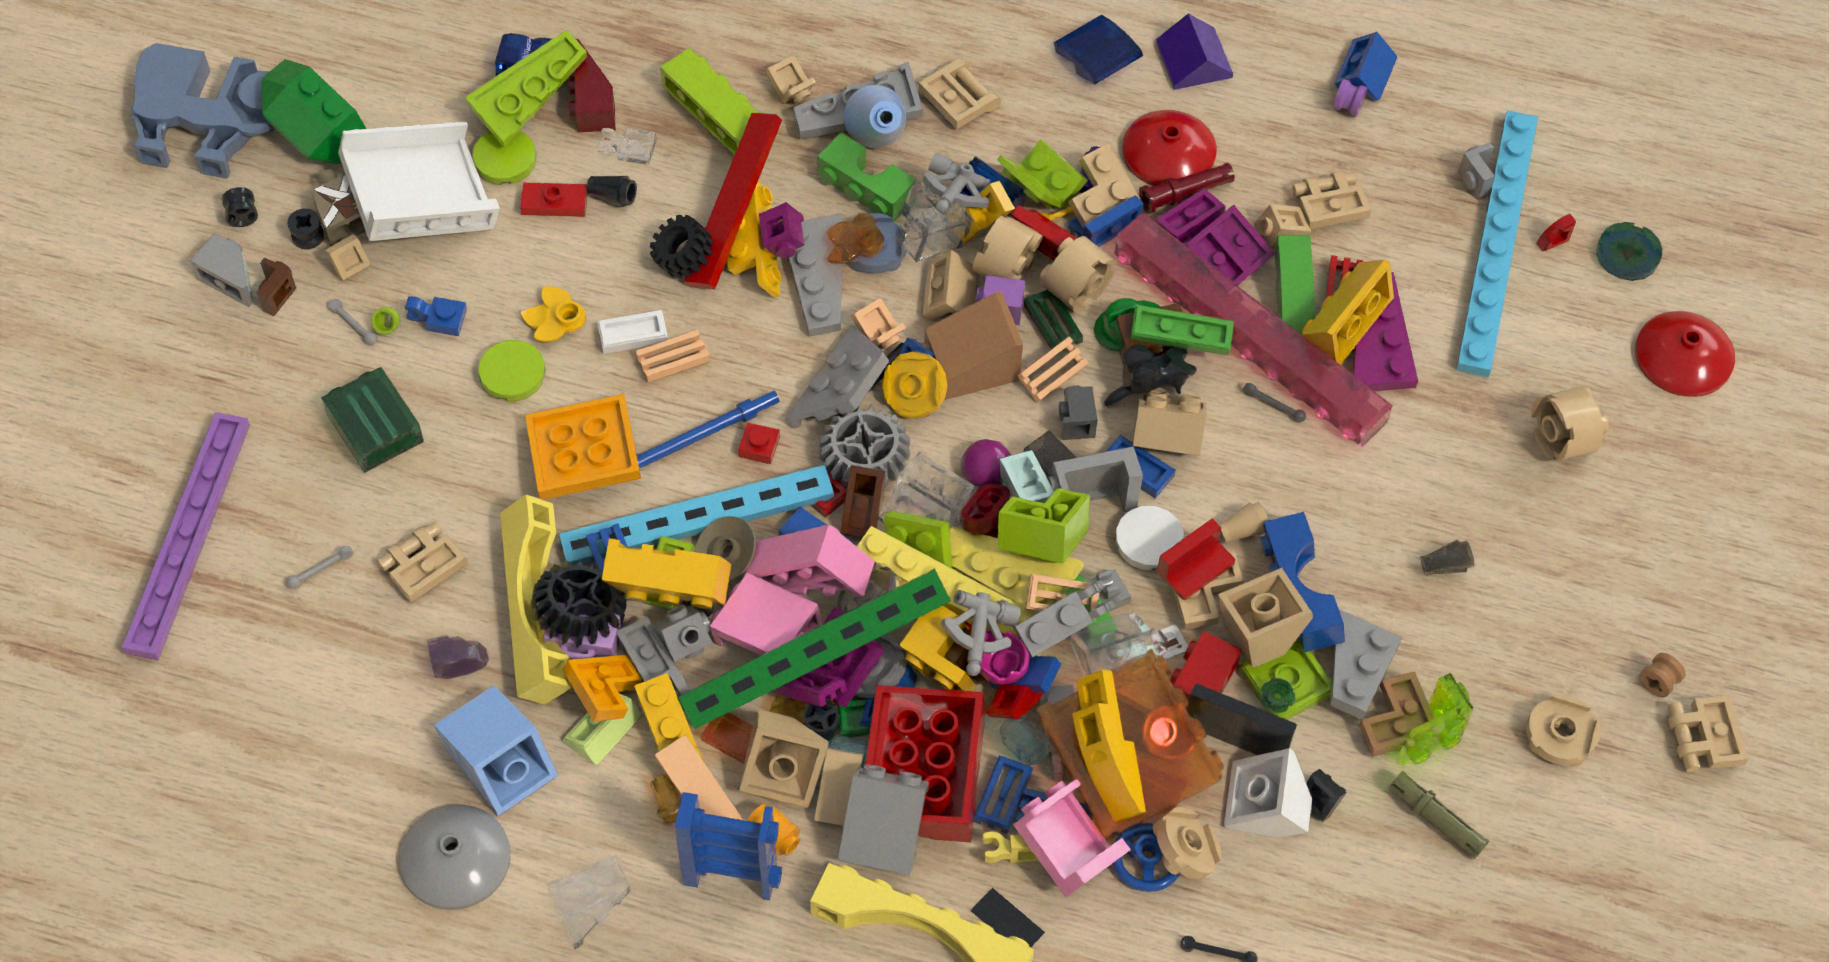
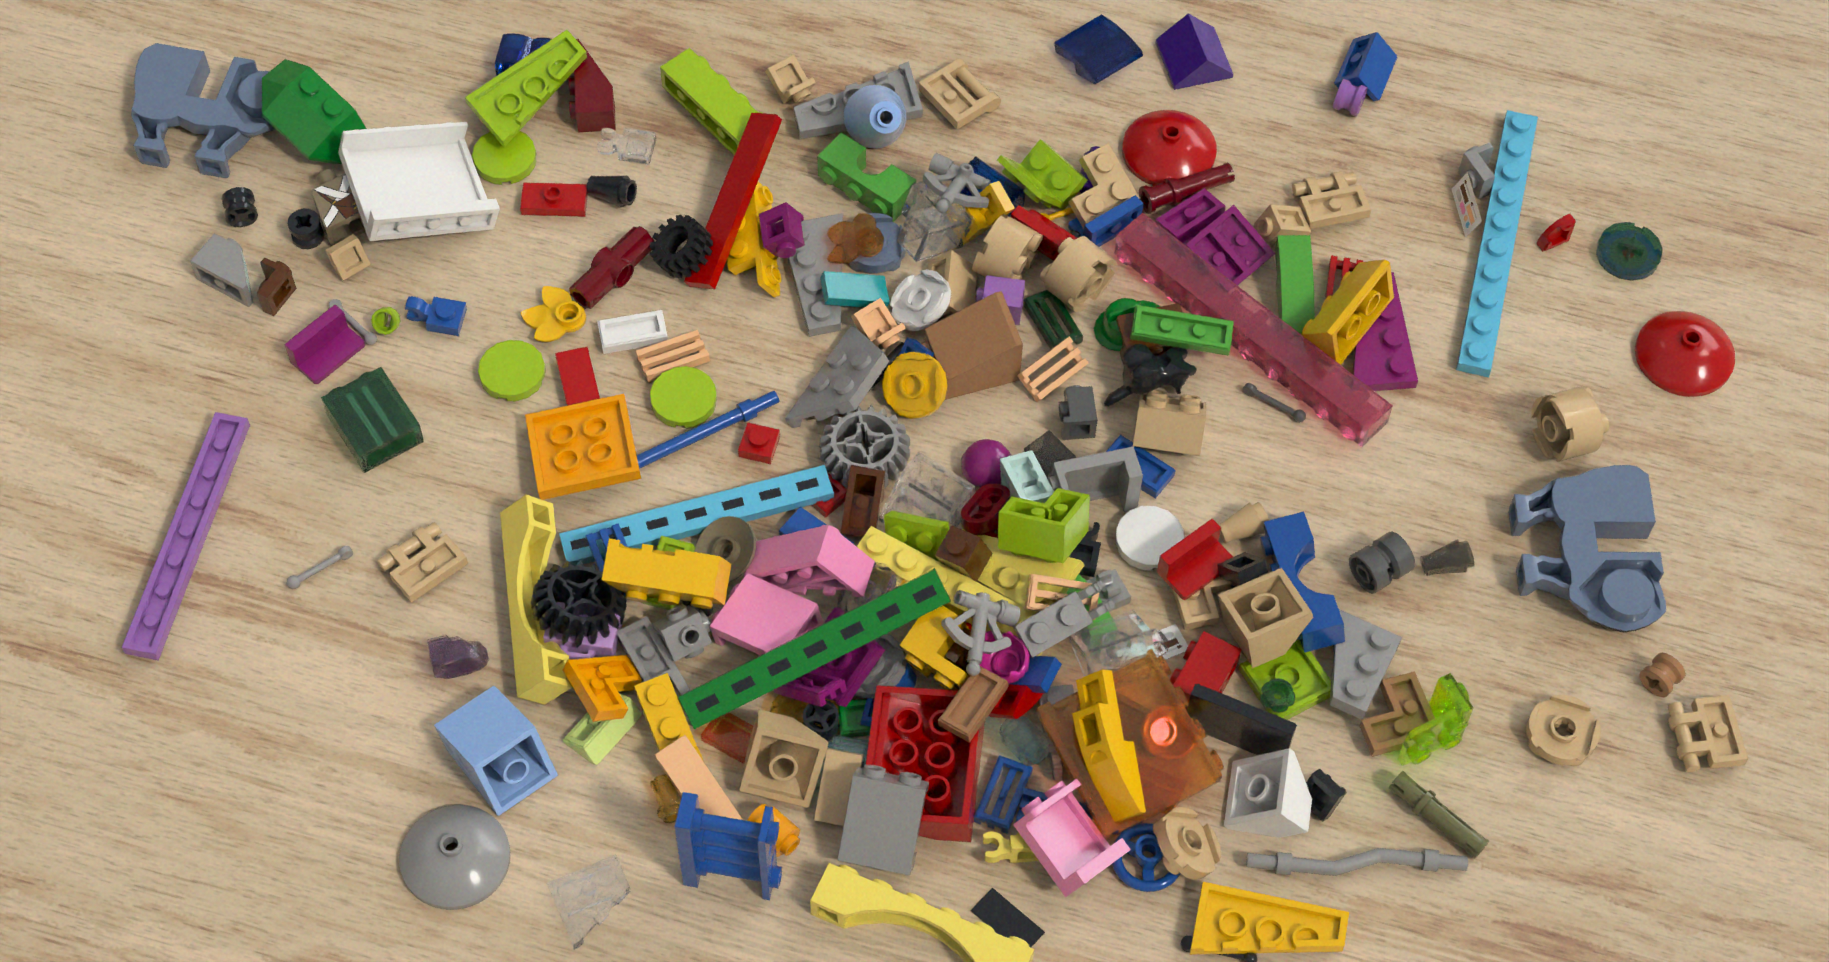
(323, 345): none -> magenta panel
(577, 376): none -> red tile
(611, 267): none -> dark red piece
(683, 397): none -> lime tile
(853, 289): none -> tile
(920, 300): none -> white tile
(964, 553): none -> reddish brown brick
(973, 704): none -> medium nougat tile
(1088, 551): none -> black plate
(1242, 569): none -> black tile
(1249, 921): none -> yellow wing
(1380, 563): none -> dark grey wheel
(1427, 859): none -> light grey bar
(1466, 205): none -> white sticker
(1607, 587): none -> sand blue animal

